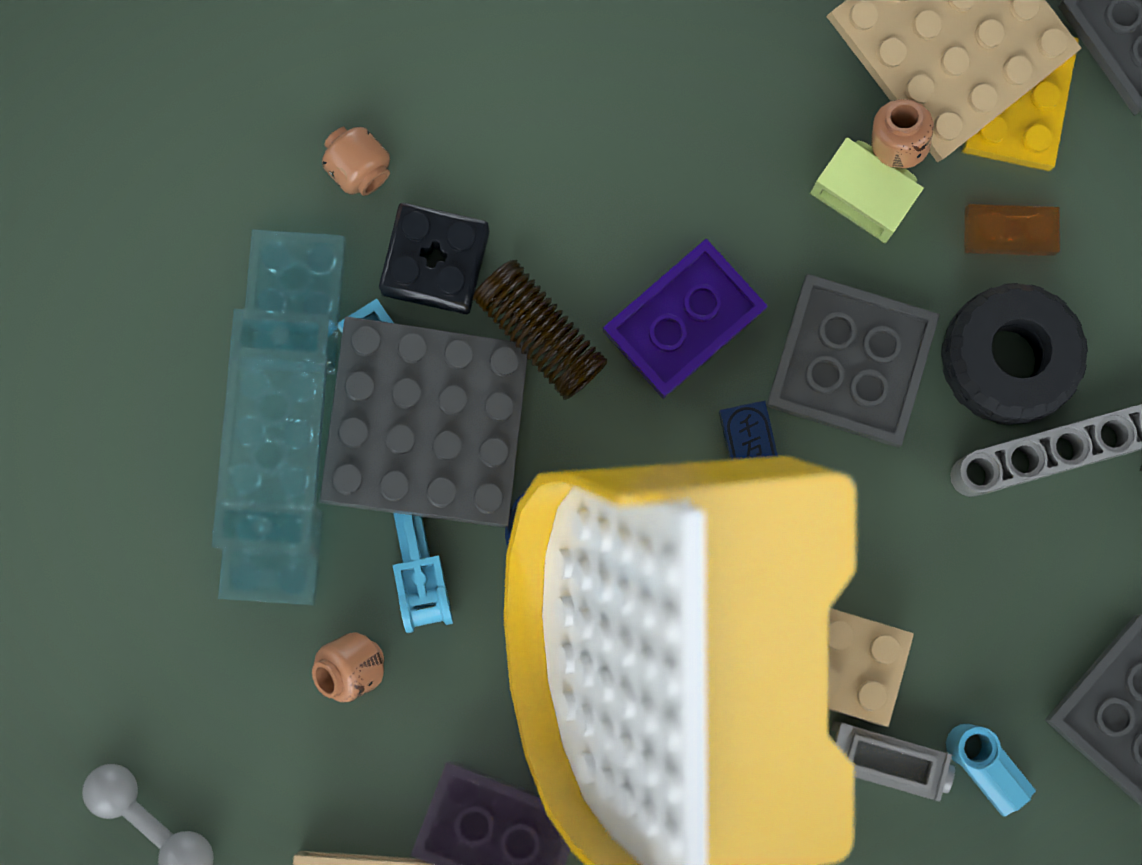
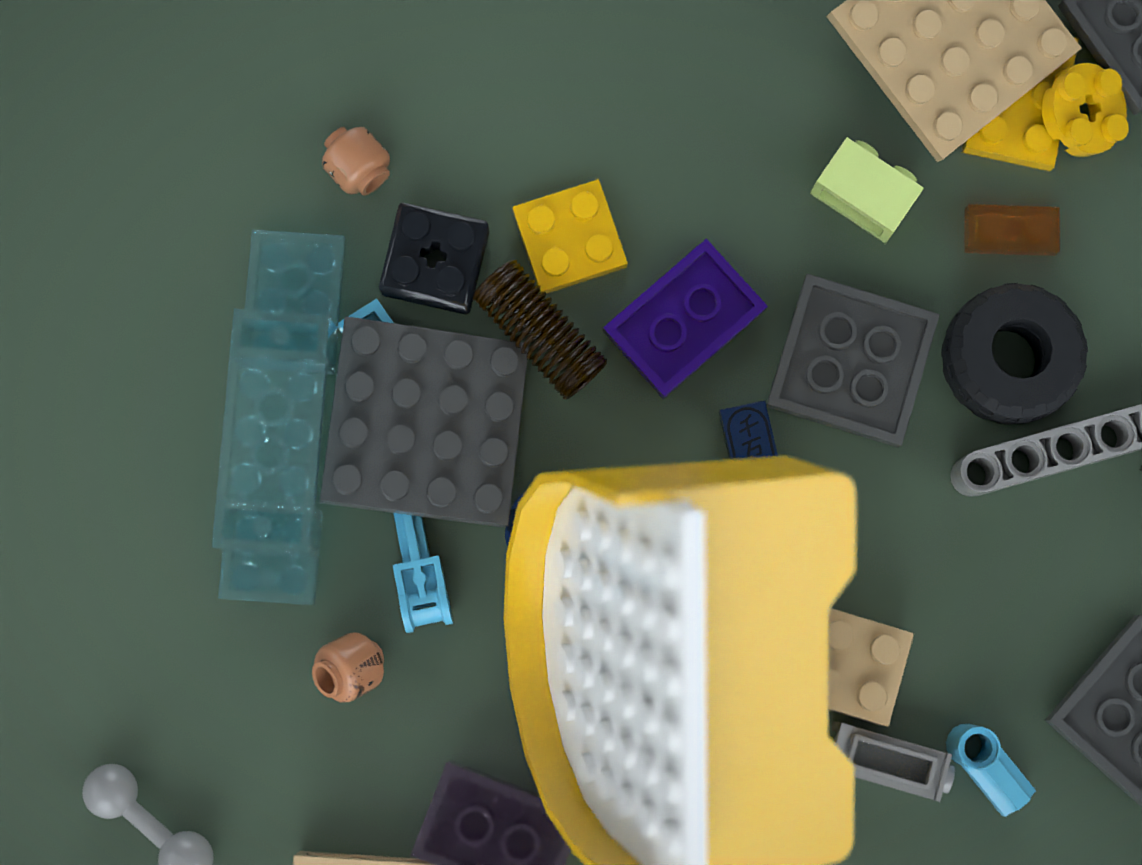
(570, 237): none -> yellow plate
(902, 133): nougat head -> none
(1106, 105): none -> yellow plate

